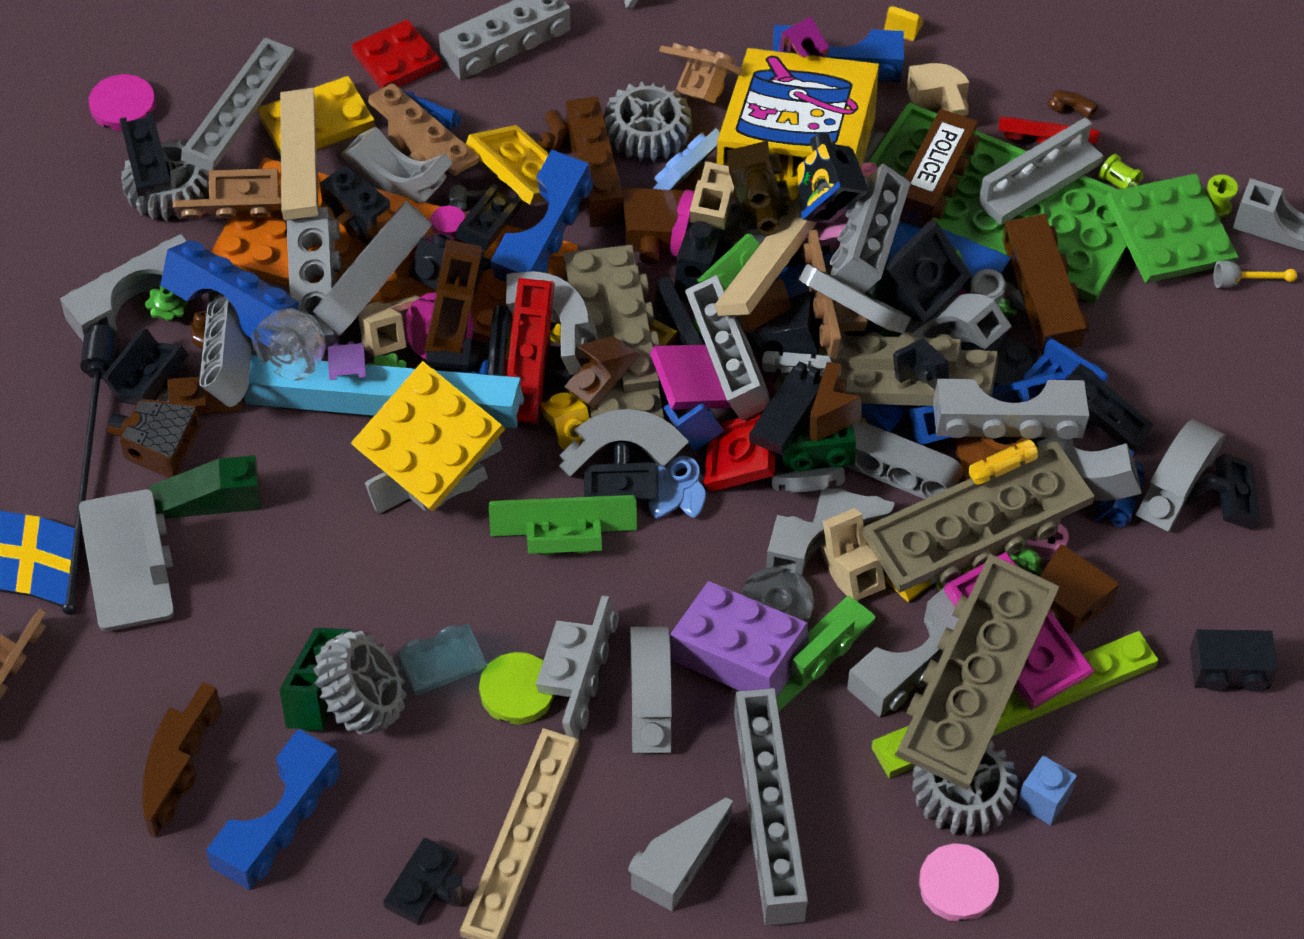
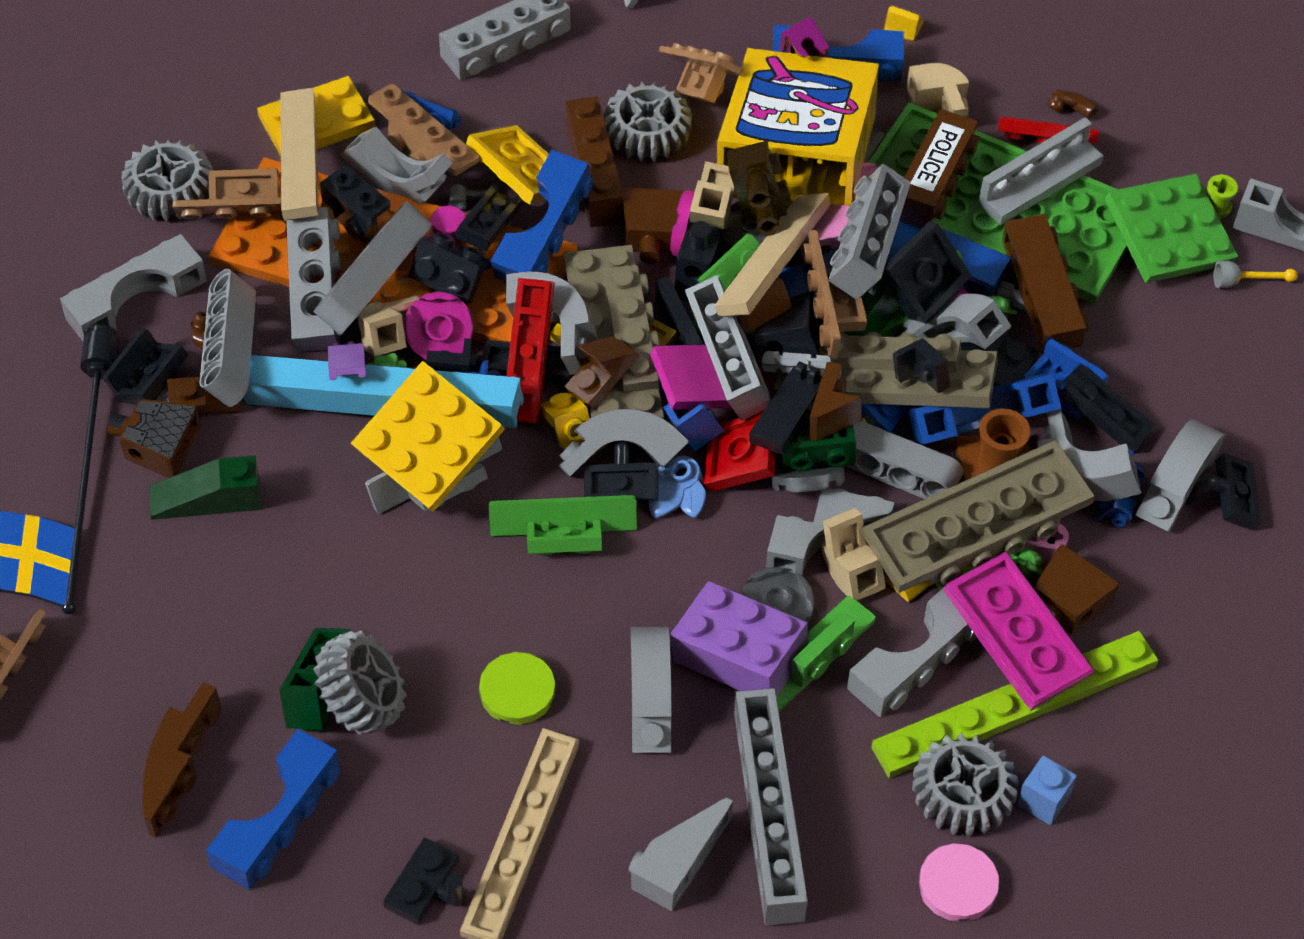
(120, 98): dark pink tile -> none
(127, 559): light grey bracket -> none
(145, 155): black hinge -> none
(165, 304): bright green plant -> none
(195, 271): blue arch -> none
(237, 104): light grey plate -> none
(290, 342): clear cylinder -> none
(396, 55): red plate -> none
(441, 658): clear light blue bracket -> none
(453, 297): reddish brown slope -> none
(499, 341): black axle -> none
(557, 134): reddish brown arm -> none
(574, 663): light grey bracket -> none
(688, 161): light blue plate -> none
(829, 181): black torso -> none
(858, 302): light grey beam -> none
(967, 411): light grey arch -> none
(975, 671): dark tan plate -> none
(988, 283): light grey tile -> none
(1003, 462): yellow axle -> none
(1119, 173): lime bush -> none
(1233, 659): black brick -> none

